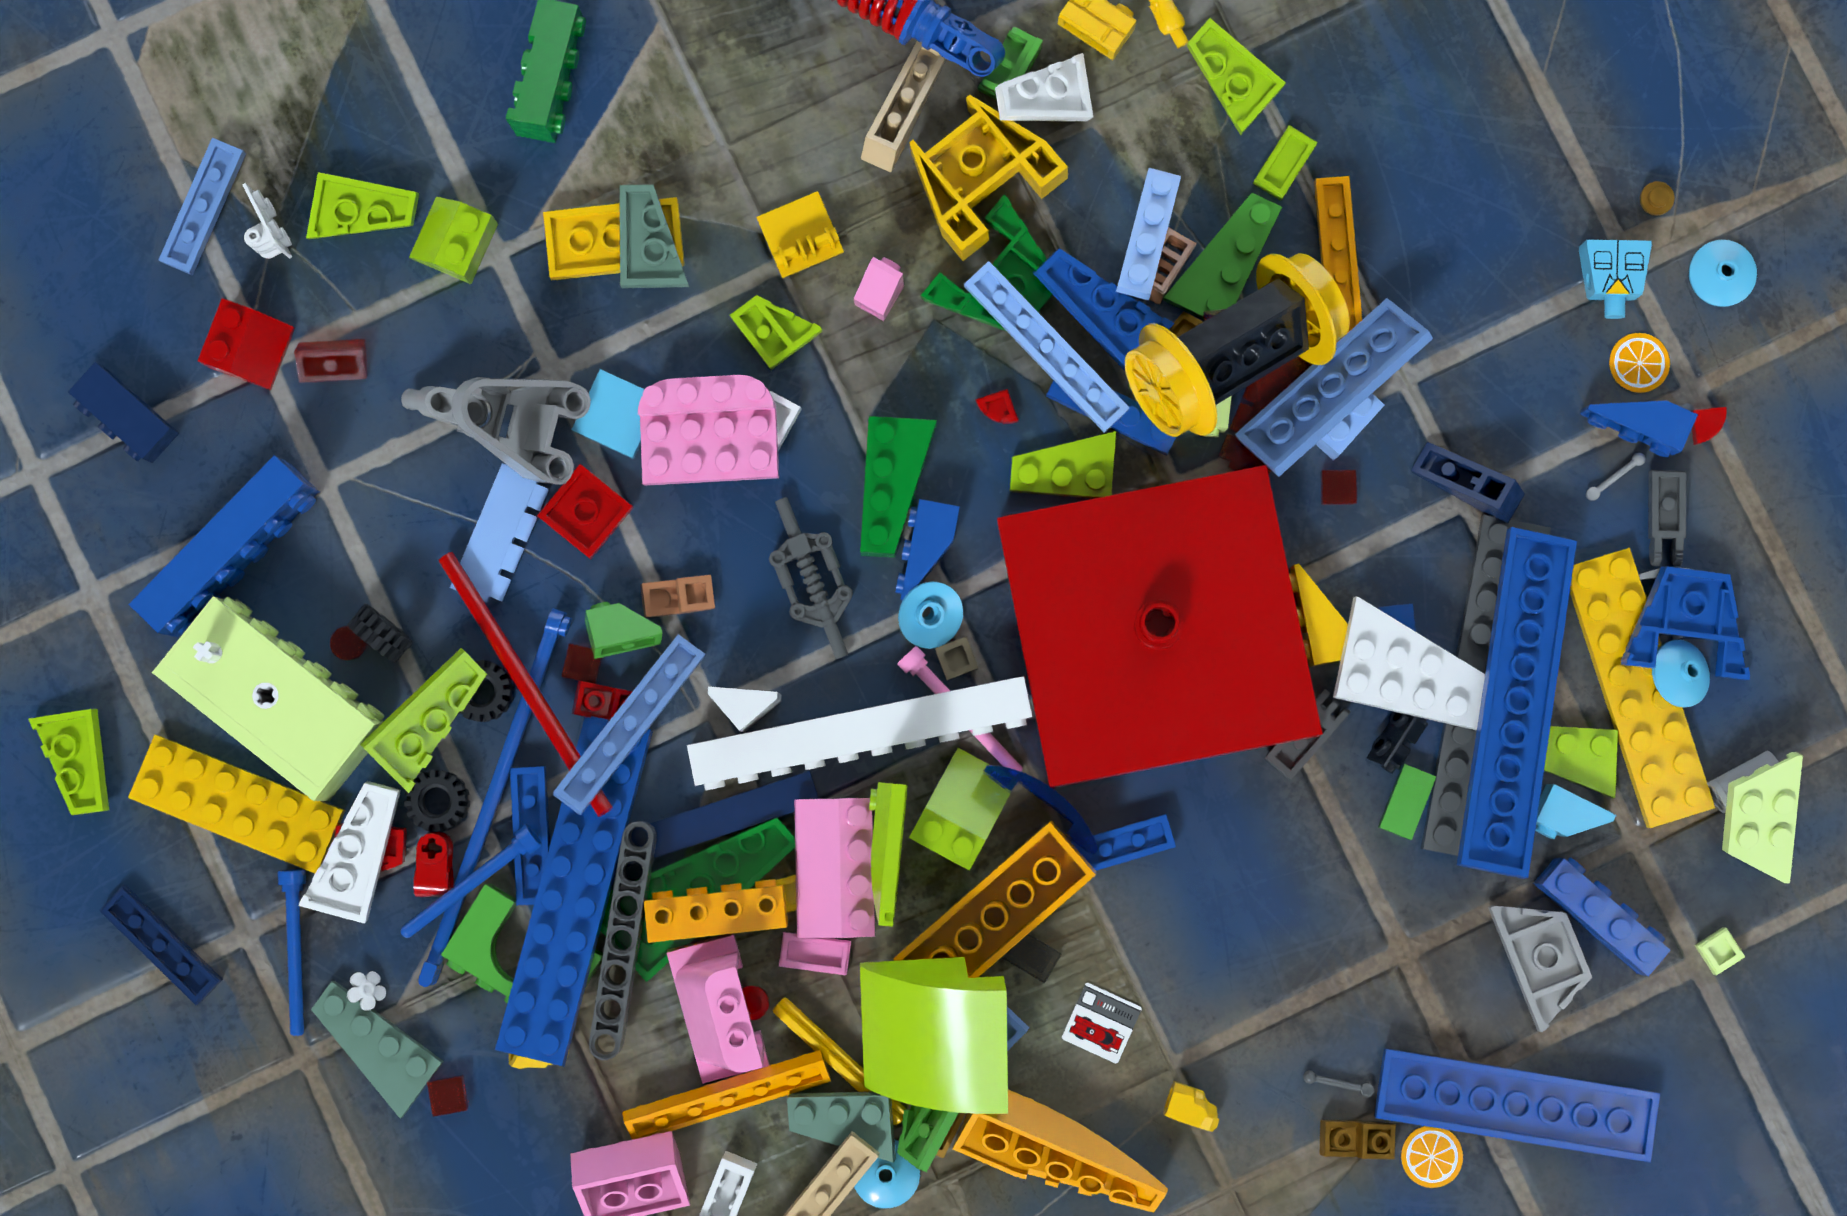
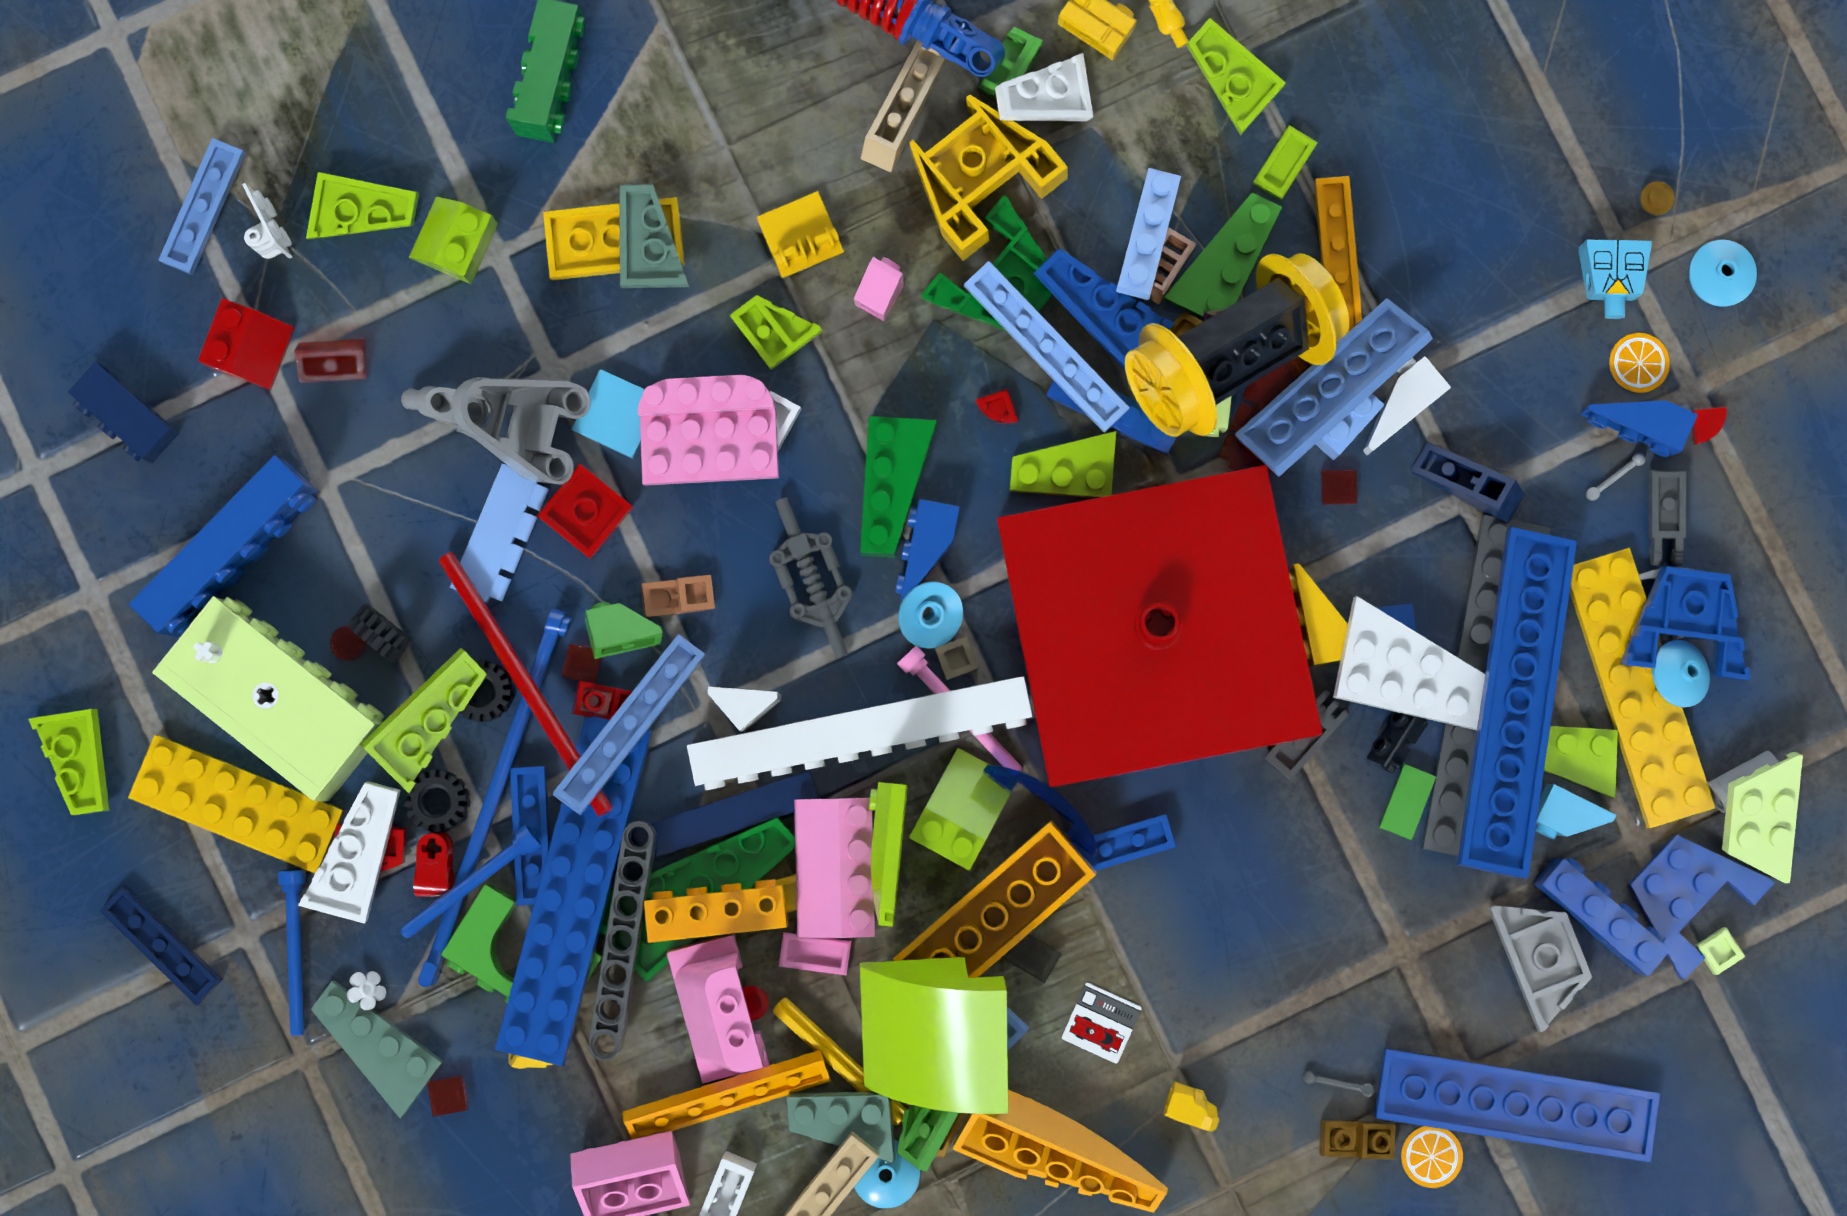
(1408, 396): none -> white slope
(1679, 884): none -> wing

